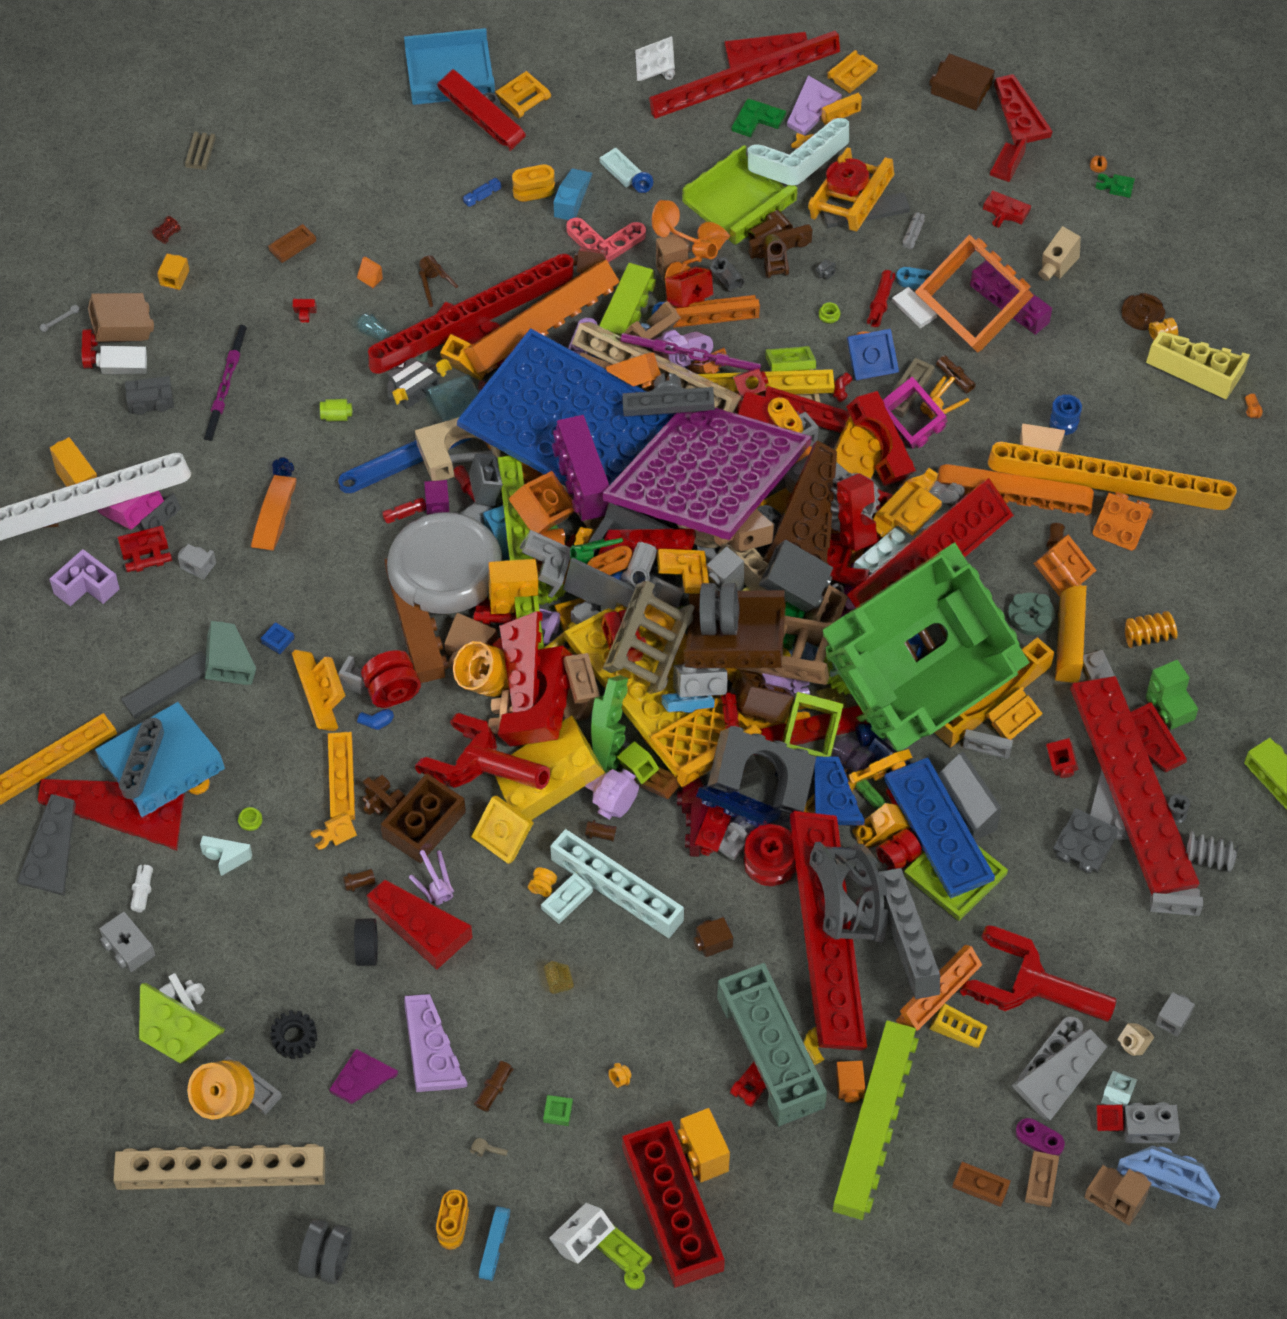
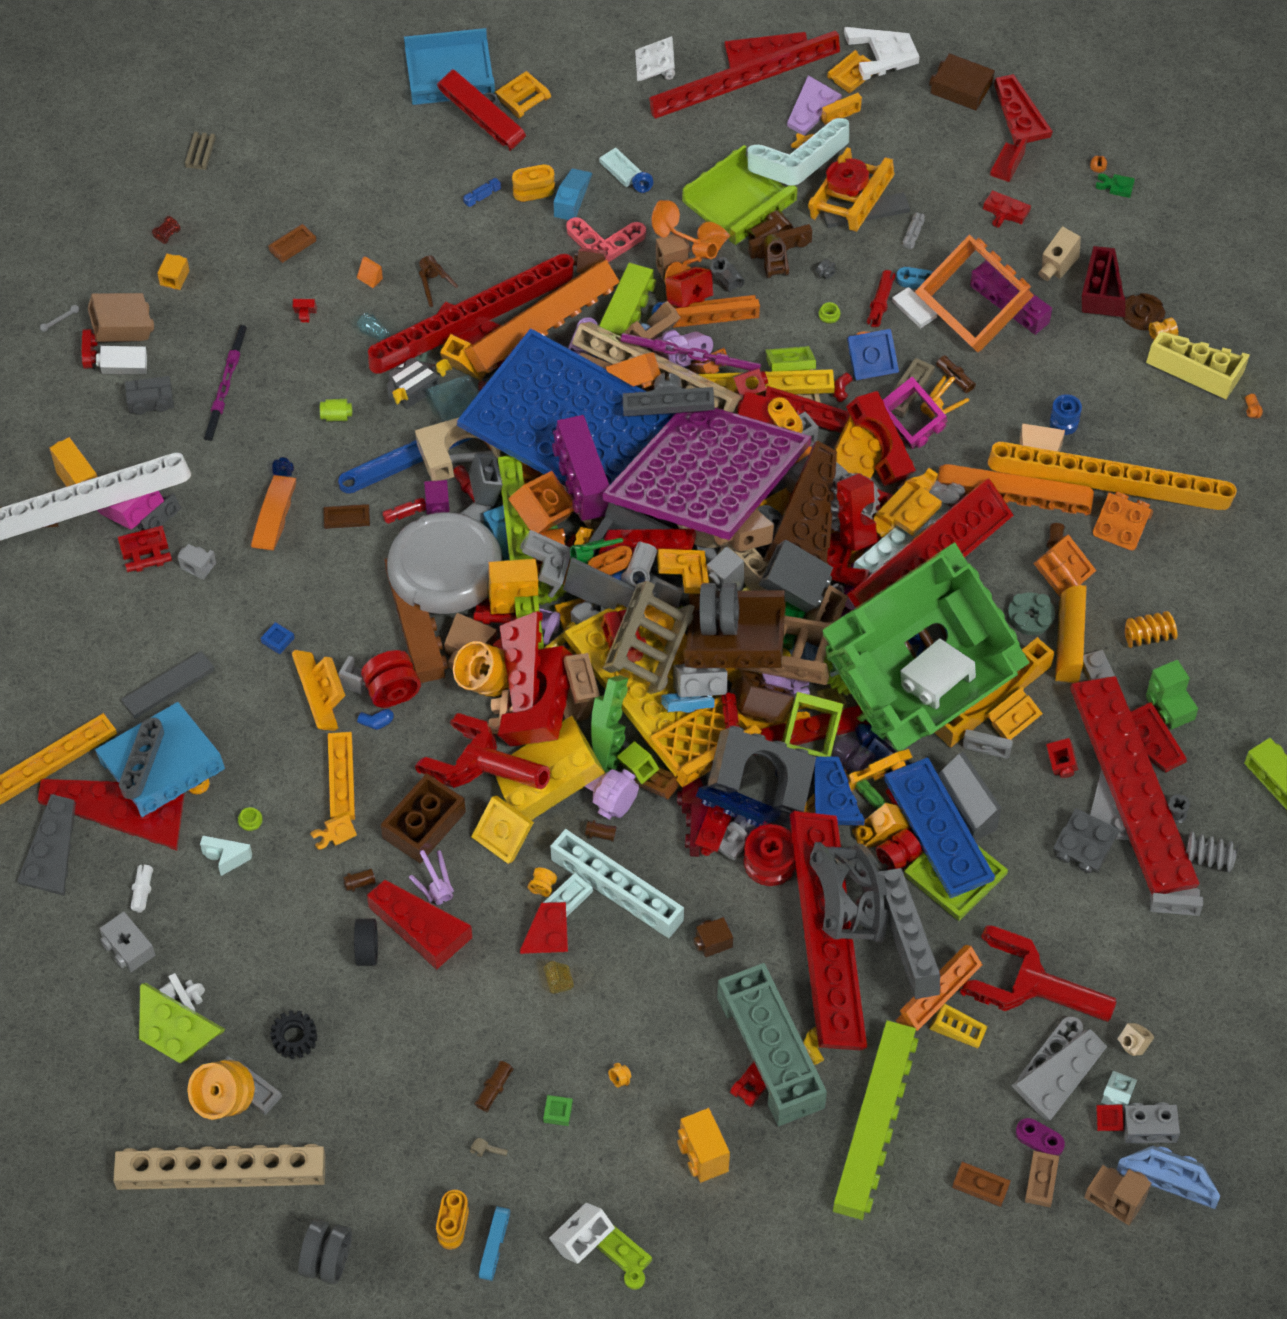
(84, 575): lavender brick -> none
(227, 655): sand green slope -> none
(346, 516): none -> reddish brown tile
(361, 1076): magenta wing -> none
(376, 790): reddish brown hips -> none
(430, 1048): lavender wing -> none
(547, 930): none -> red wing
(673, 1204): red brick -> none
(755, 113): green plate -> none
(850, 1080): orange brick -> none
(890, 50): none -> white wing
(936, 672): none -> white panel
(1103, 284): none -> dark red wedge
(1175, 1014): light grey brick -> none

